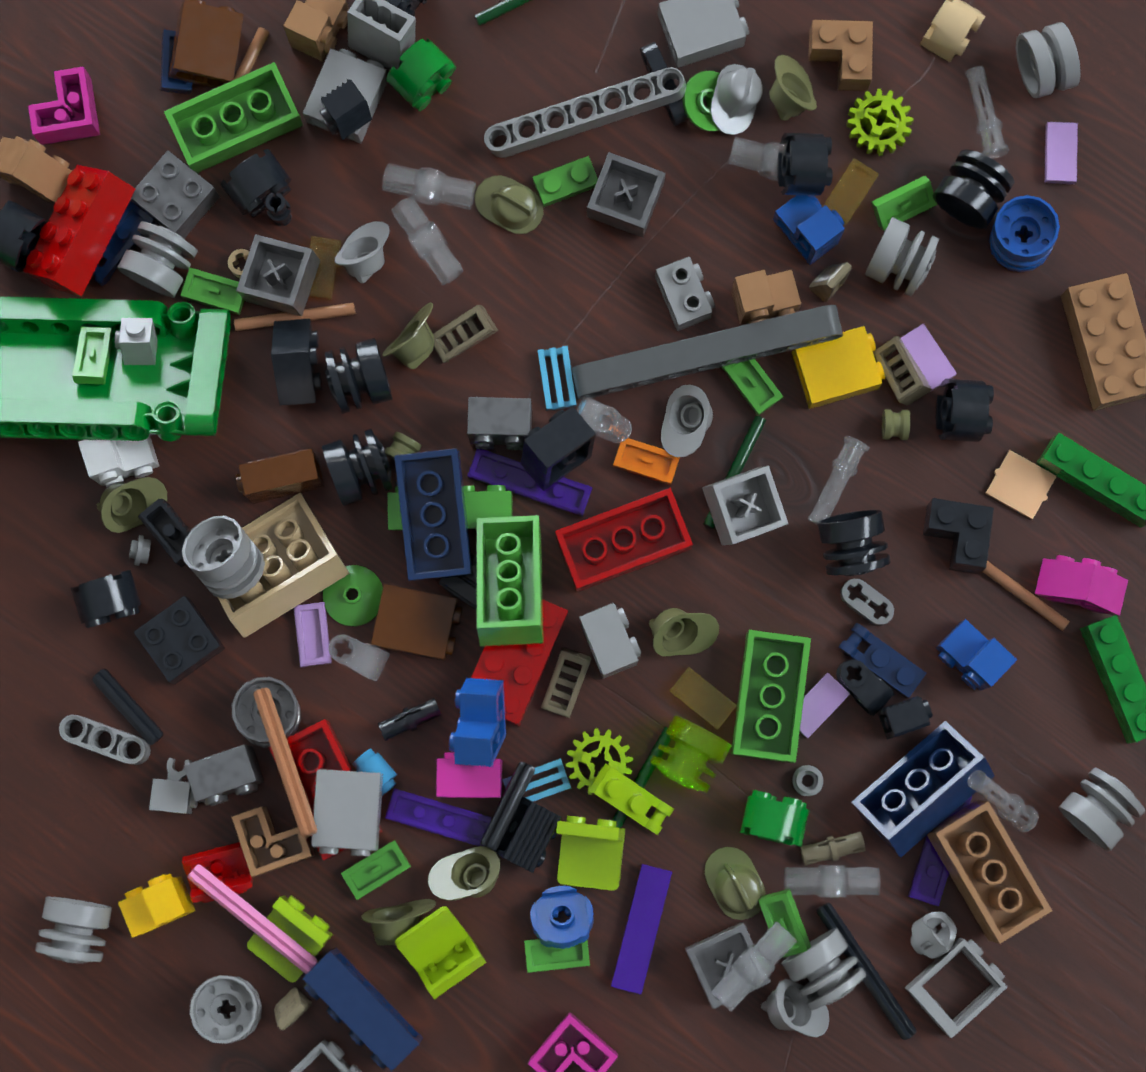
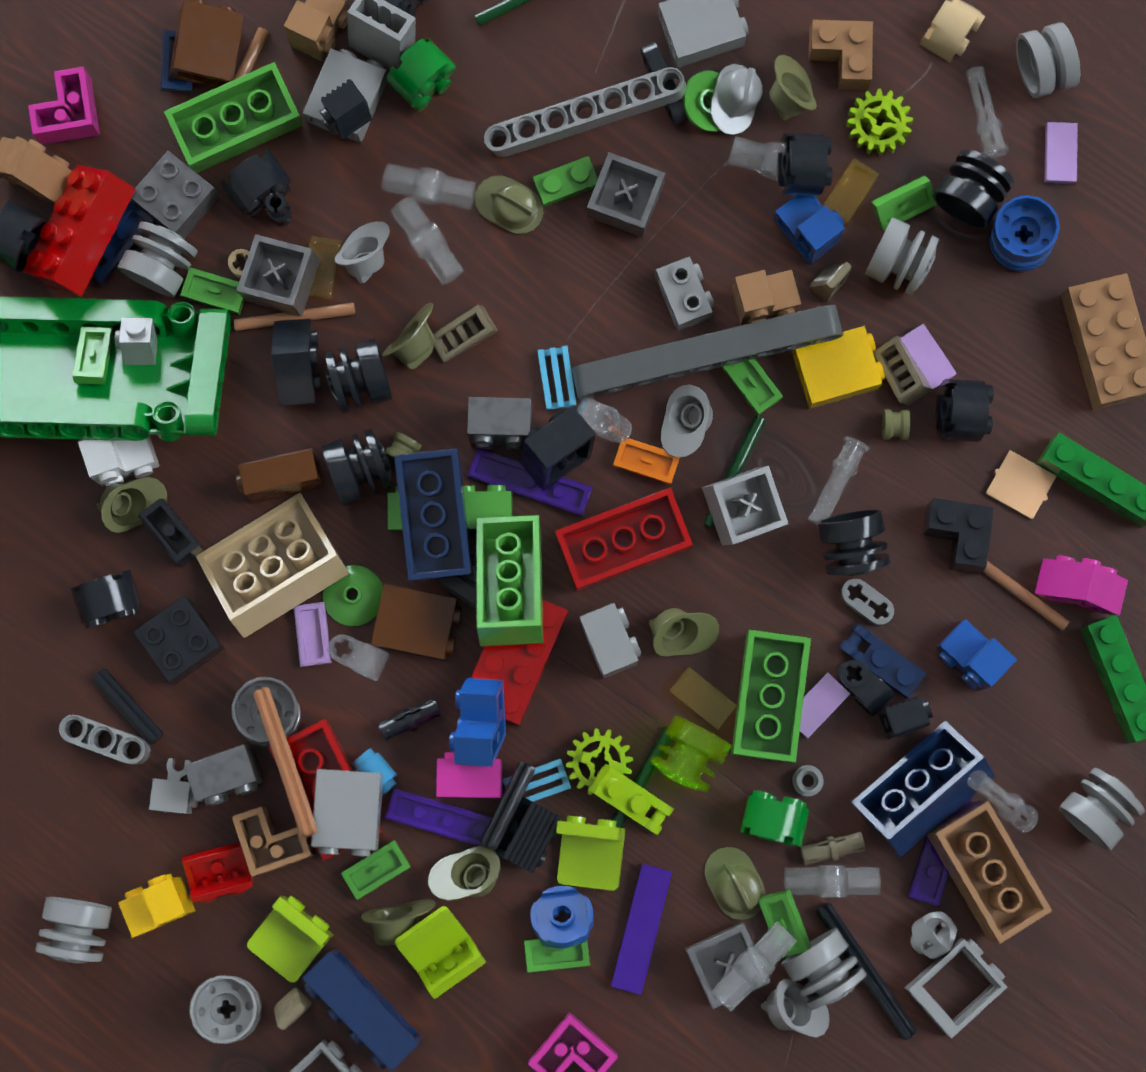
(140, 550): light grey plate -> none
(223, 557): light grey wheel -> none
(252, 918): bright pink axle -> none
(578, 658): dark tan slope -> none

